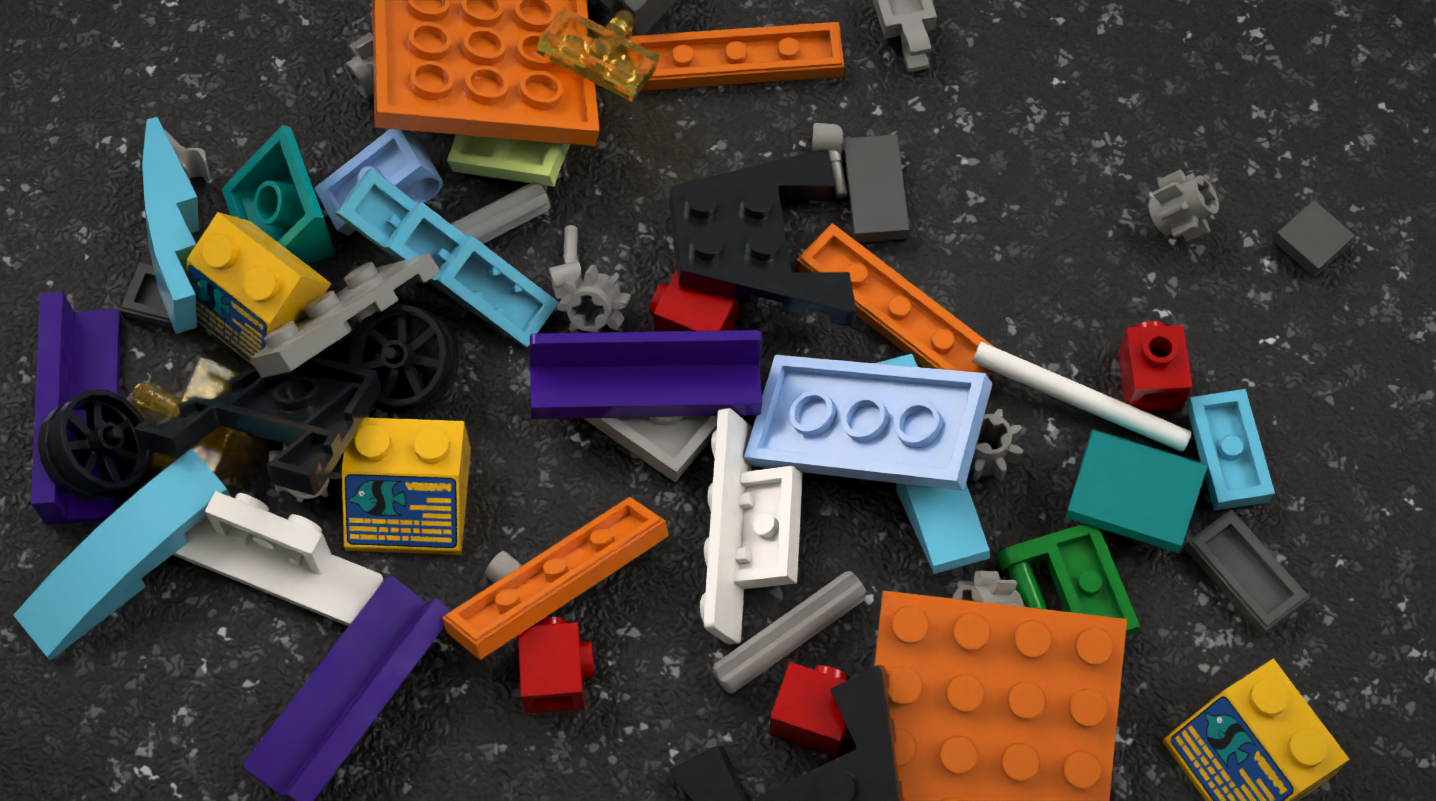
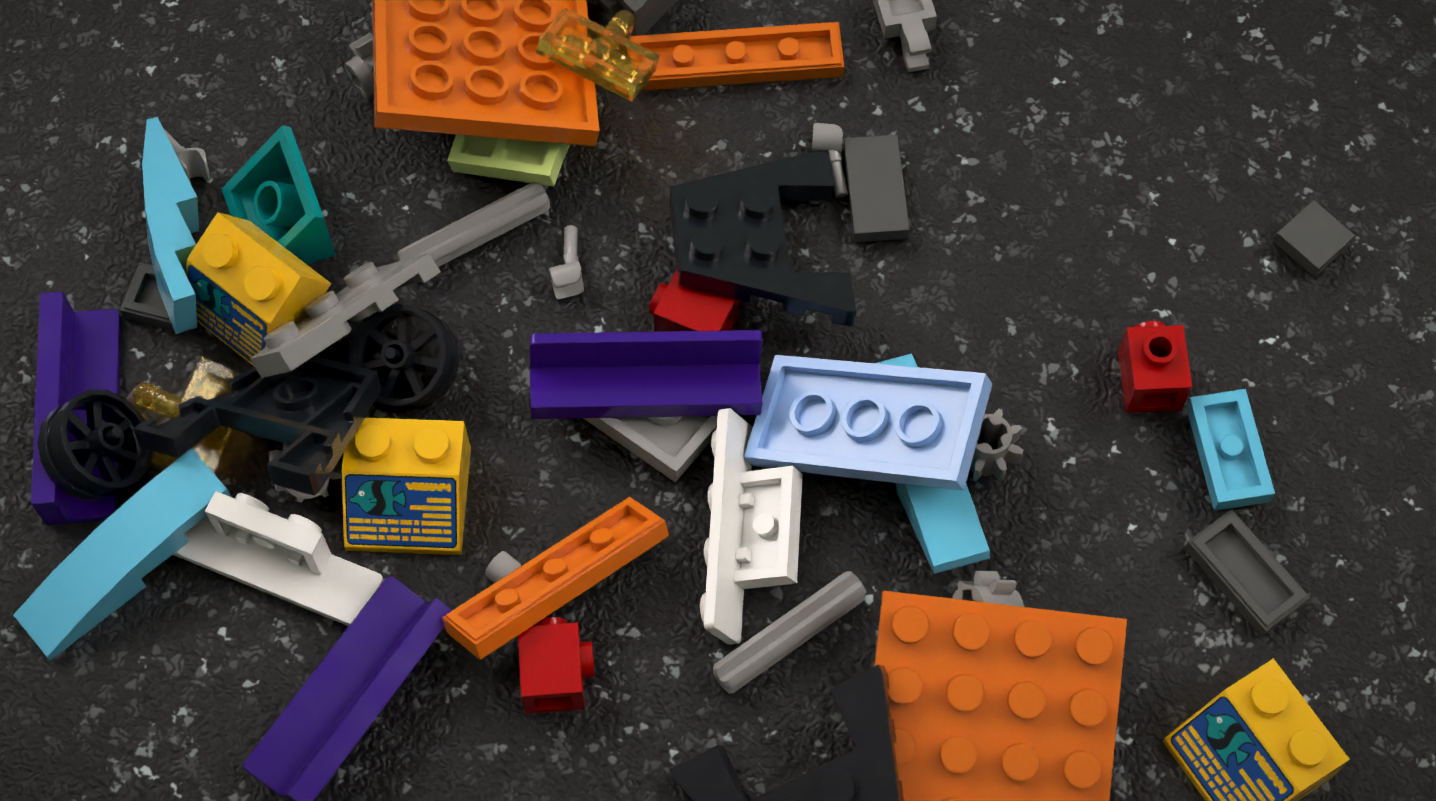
(397, 158): light blue plate -> none
(468, 268): medium azure slope -> none
(604, 293): light grey gear -> none
(808, 711): red brick -> none
(895, 305): orange tile -> none
(1079, 569): green plate -> none
(1081, 396): white bar -> none
(1136, 490): teal slope -> none
(1183, 205): light grey gear -> none

